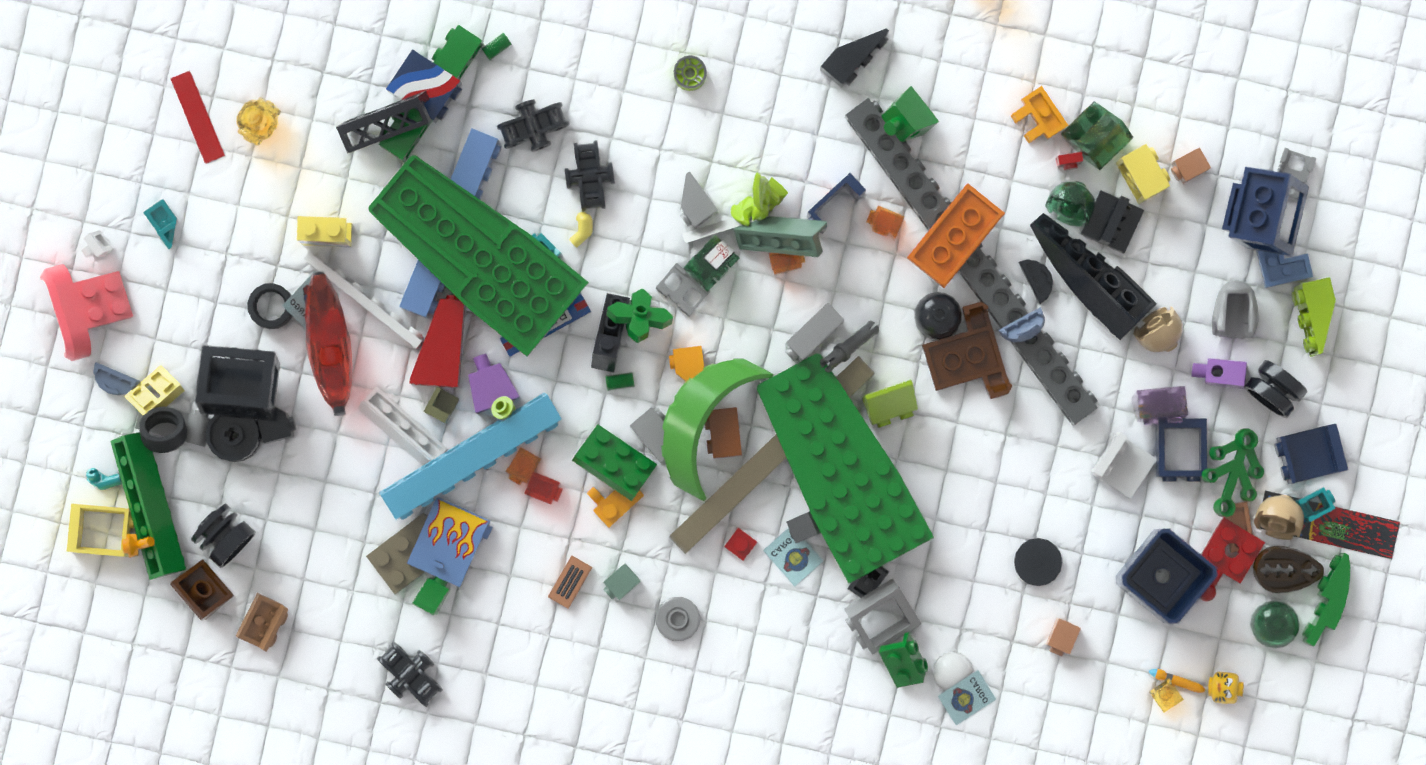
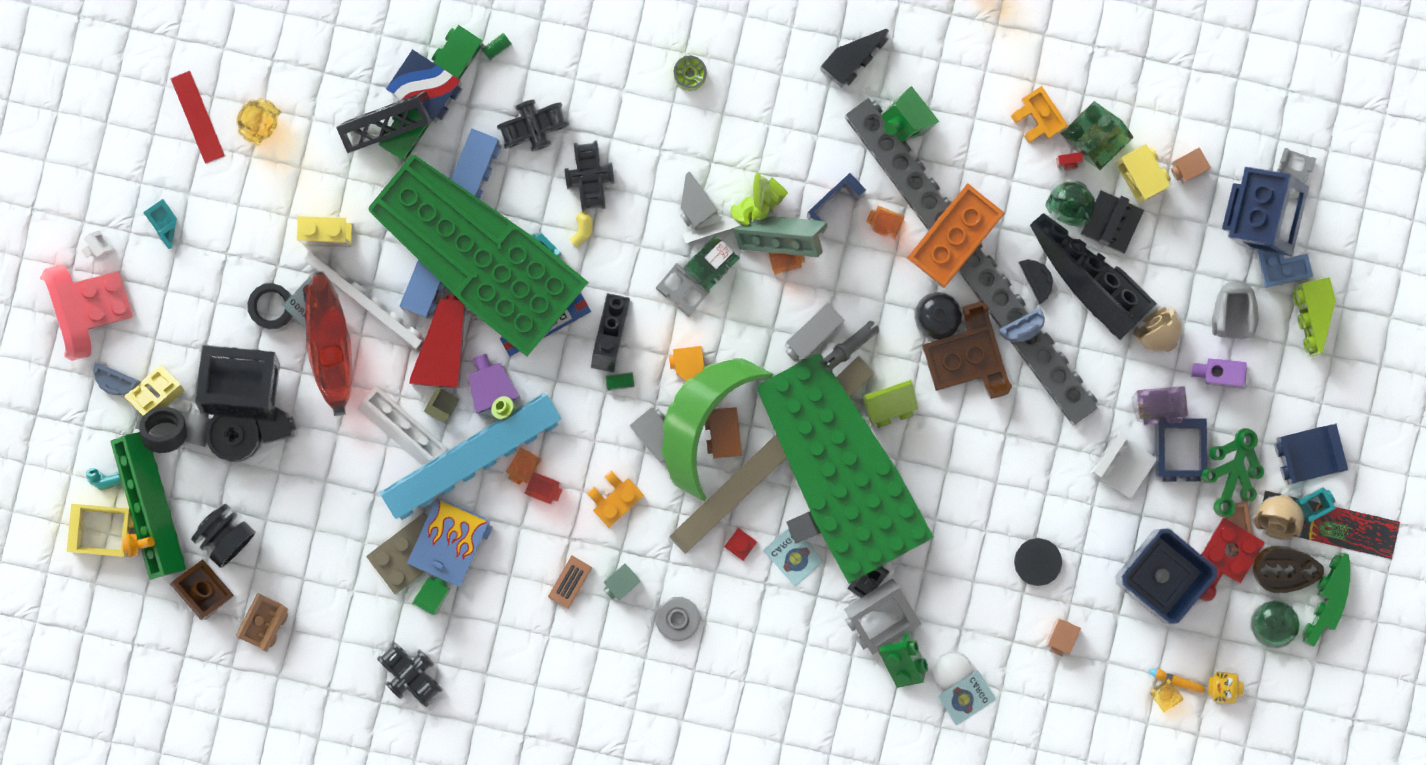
(614, 462): green plate -> none
(639, 315): green plant -> none
(1276, 389): black wheel -> none

